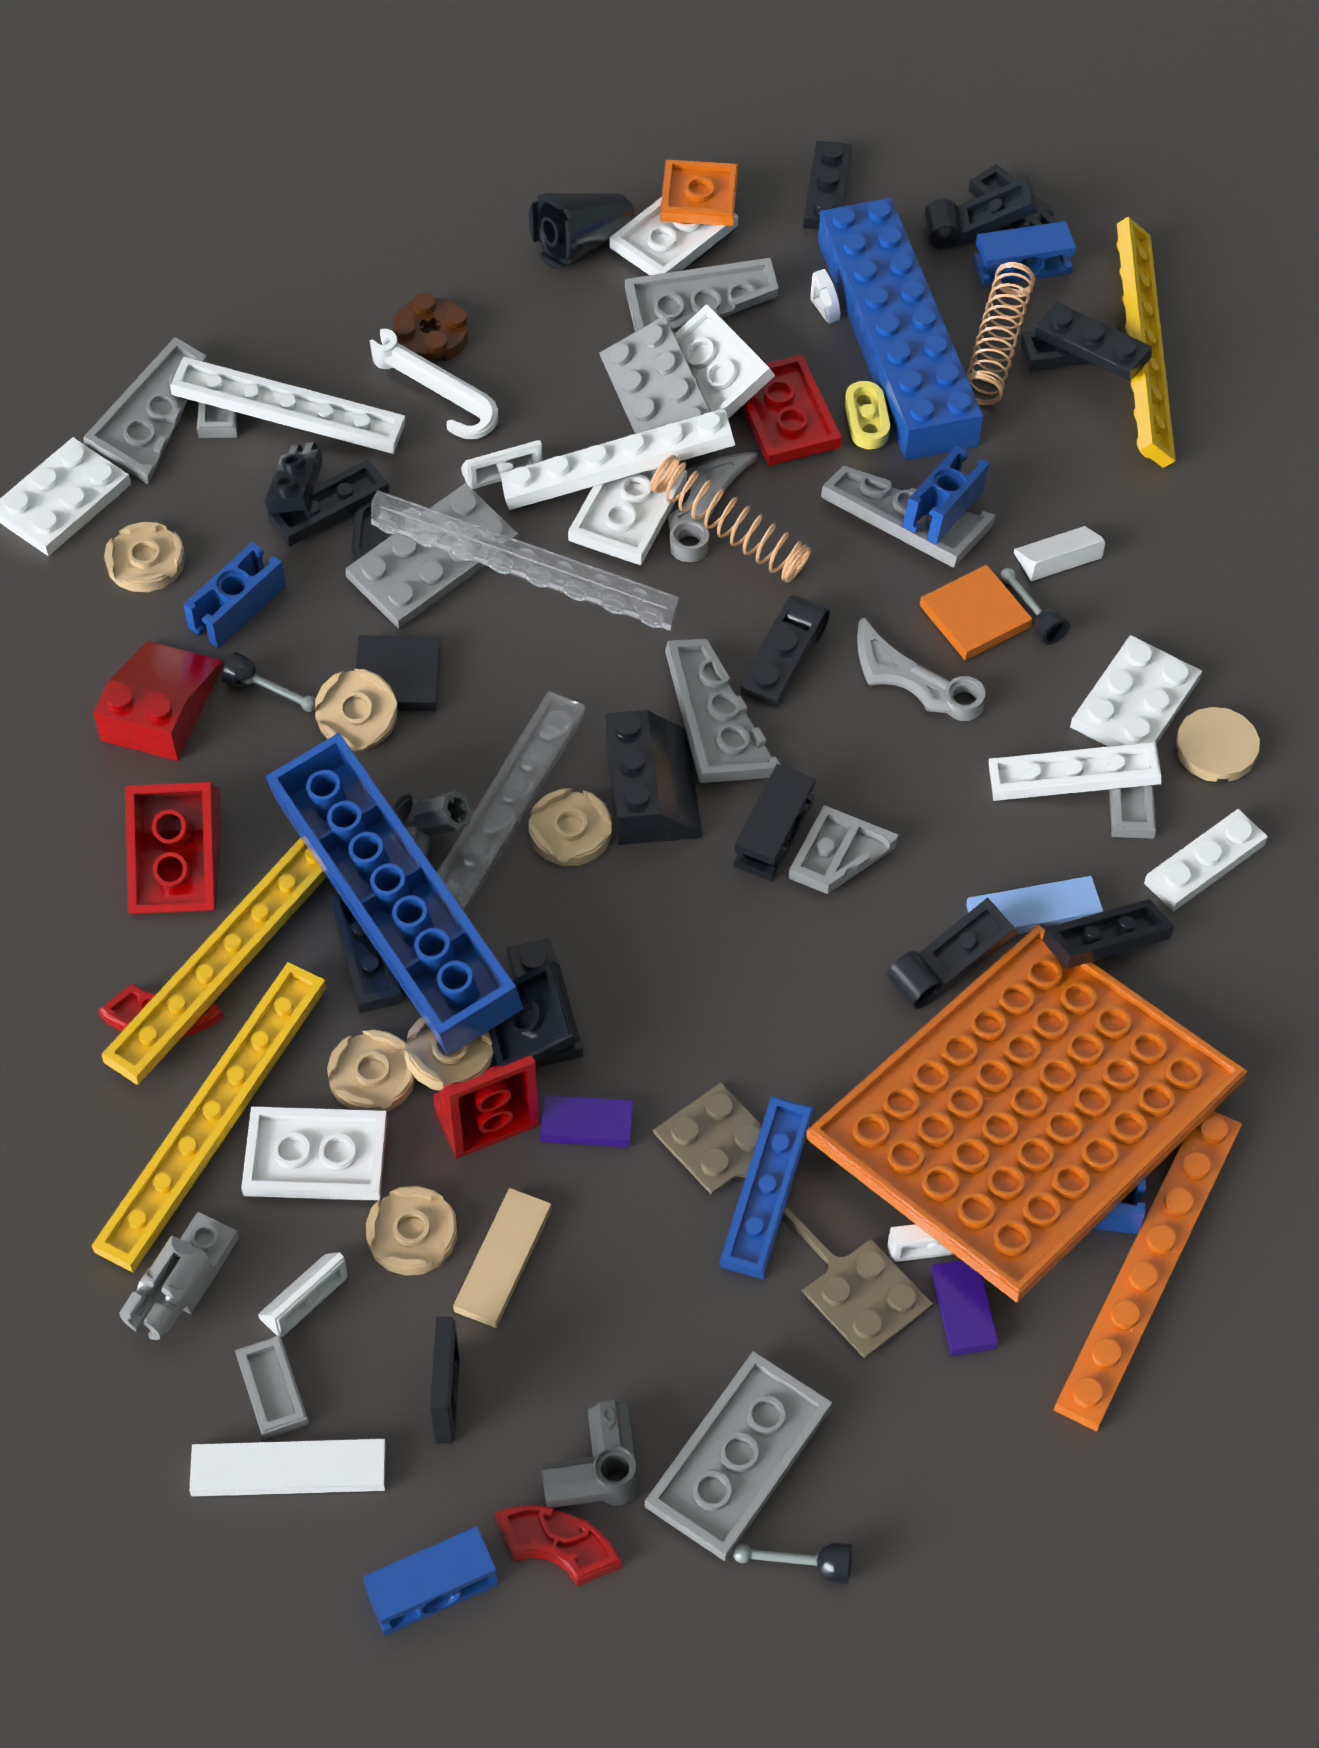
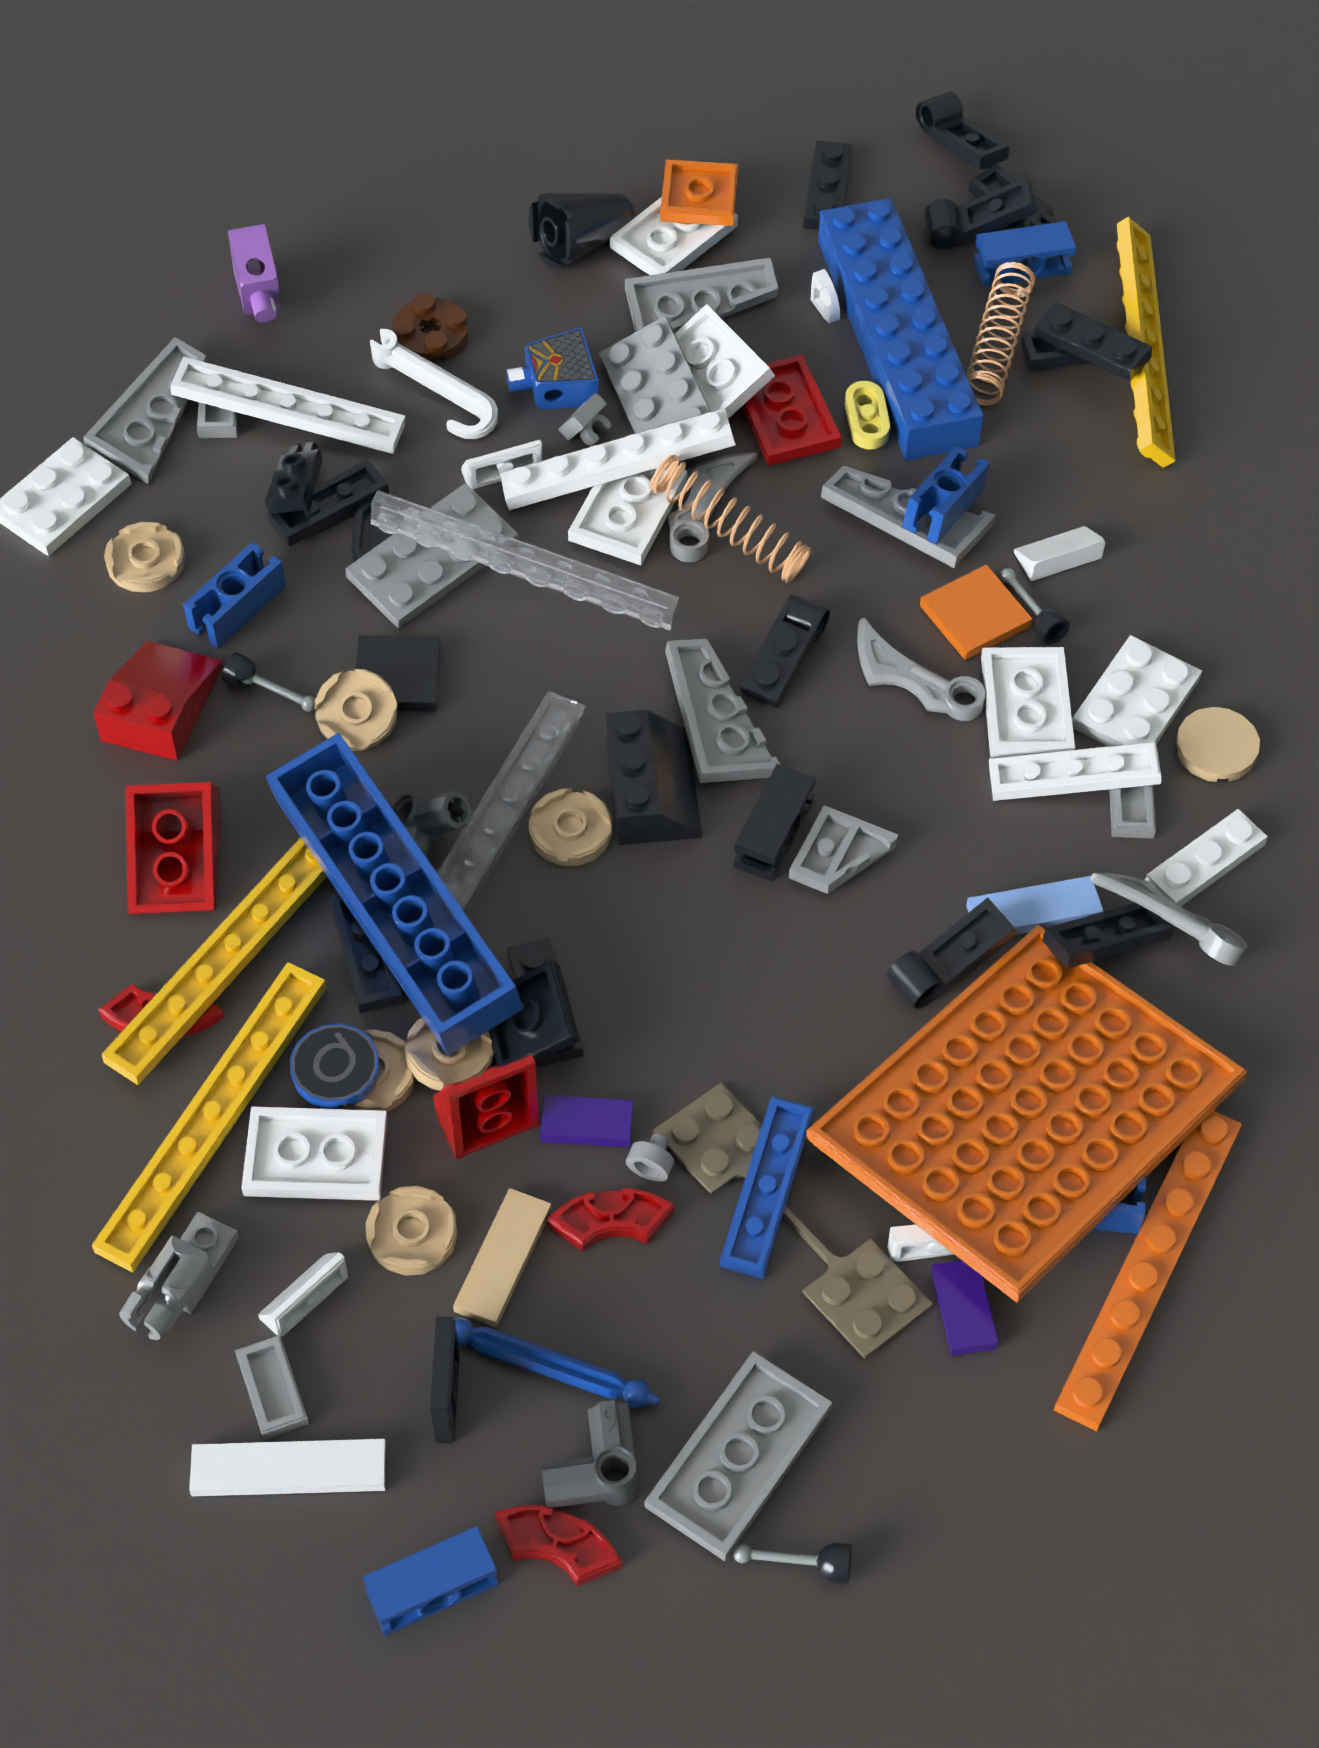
(257, 282): none -> medium lavender torso
(334, 1066): none -> black tile
(554, 1364): none -> blue wheel
(556, 371): none -> torso
(584, 419): none -> light grey tile
(611, 1214): none -> red tile
(651, 1159): none -> light grey tile
(944, 121): none -> black plate
(1027, 701): none -> white plate
(1213, 938): none -> light grey piece

